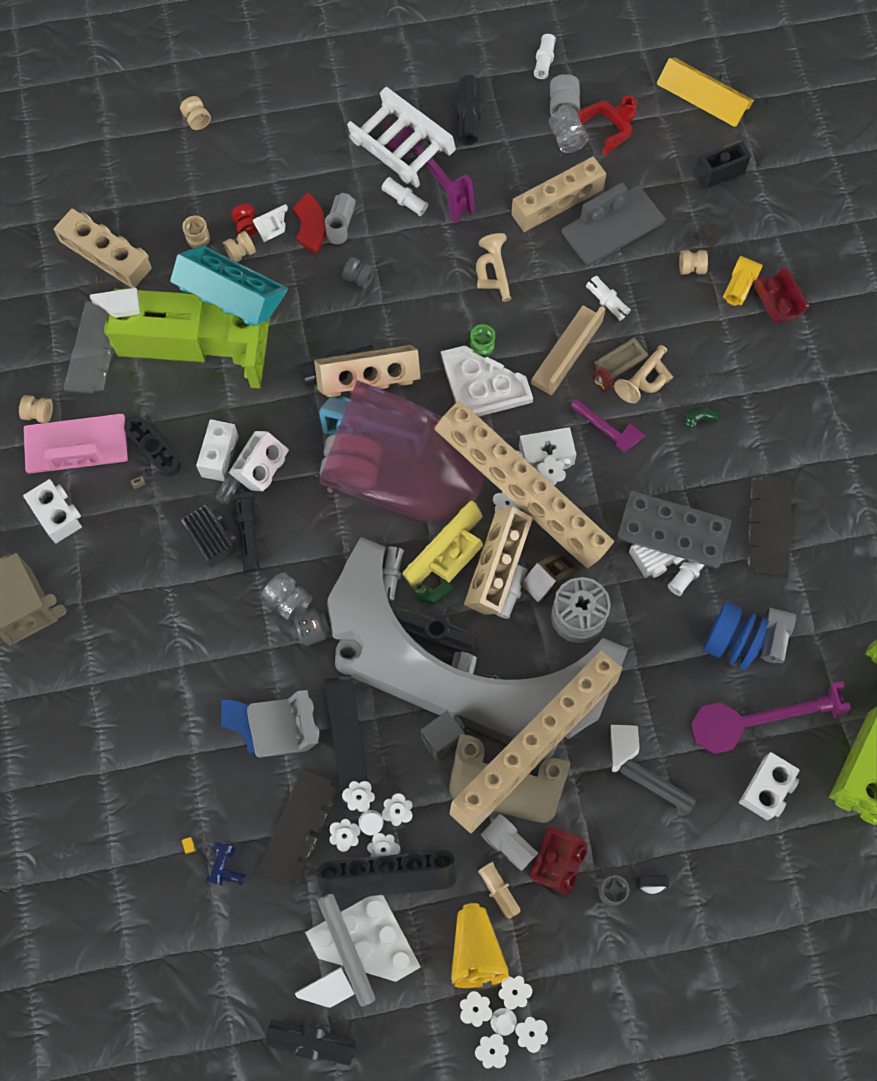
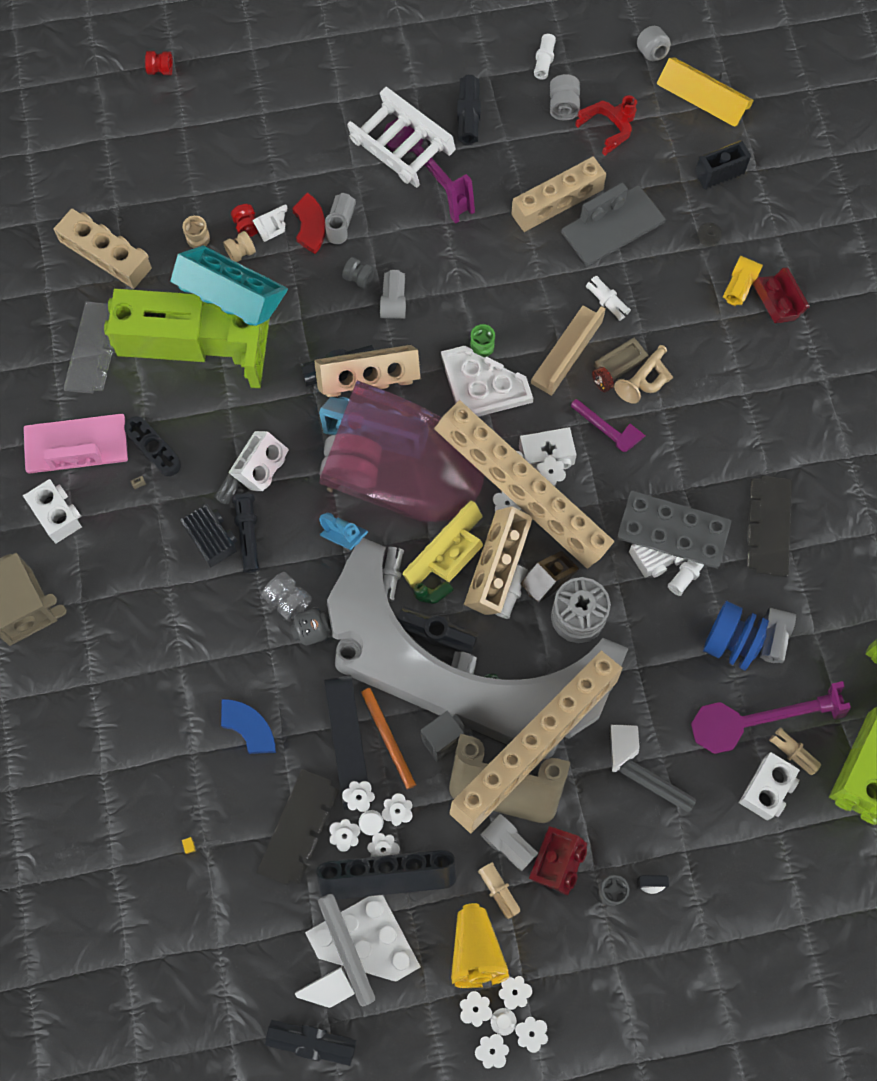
(35, 409): tan wheel -> none
(118, 303): white tile -> none
(159, 63): none -> red wheel
(196, 114): tan wheel -> none
(217, 450): white brick -> none
(219, 872): clear blue piece -> none
(283, 725): light grey bracket -> none
(341, 531): none -> dark azure hinge
(388, 738): none -> orange bar
(393, 300): none -> light grey piece
(404, 196): white pin -> none
(493, 244): tan piece -> none
(568, 130): clear wheel -> none
(653, 43): none -> light grey head
(693, 262): tan wheel -> none
(700, 413): dark green arm -> none
(795, 752): none -> tan axle

